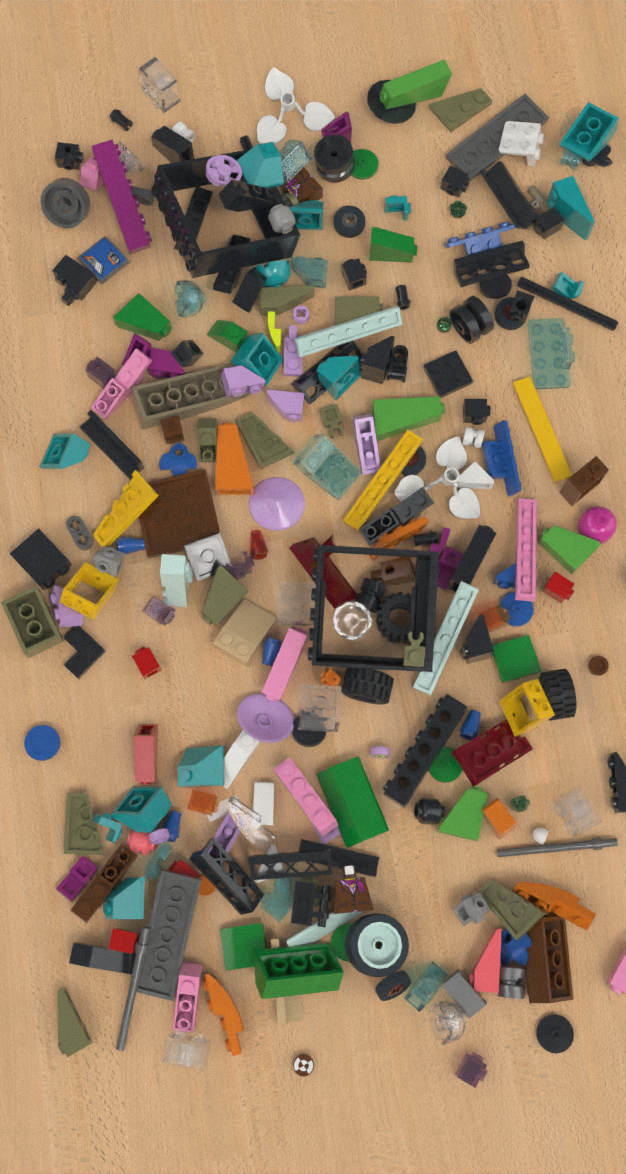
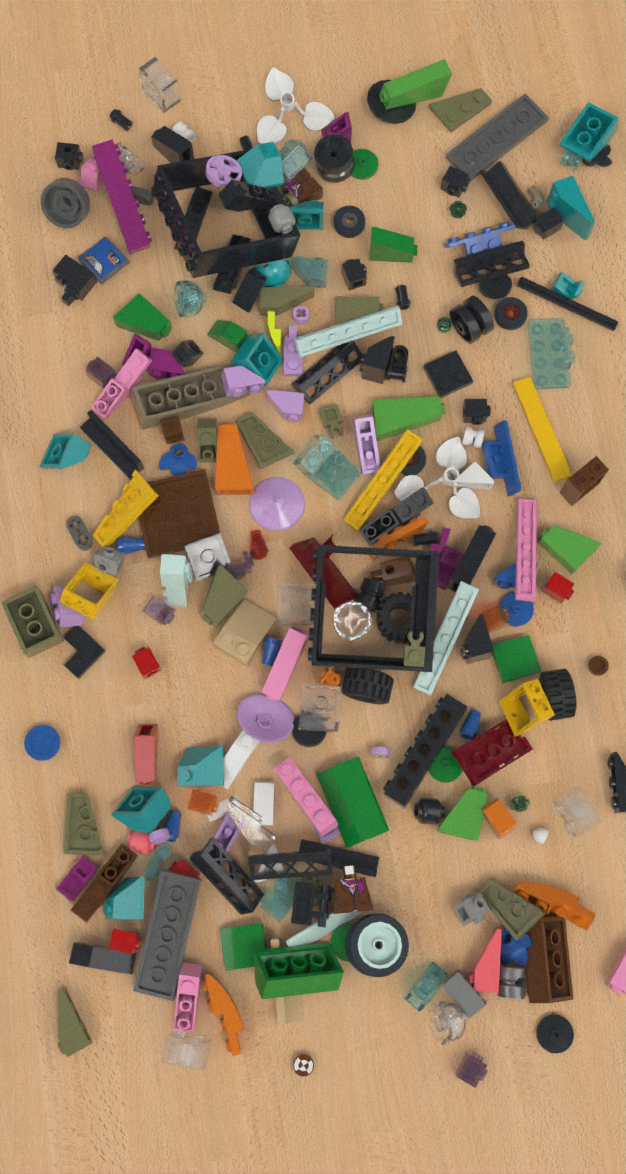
(41, 559): black panel -> none
(115, 828): teal bracket -> none
(140, 949): dark grey bar -> none
(206, 887): orange piece -> none
(339, 374): teal slope -> none
(393, 985): black bush -> none
(398, 204): teal bracket -> none
(522, 140): white bracket -> none
(523, 300): black brick -> none
(595, 843): dark grey bar -> none
(597, 524): dark pink cylinder -> none

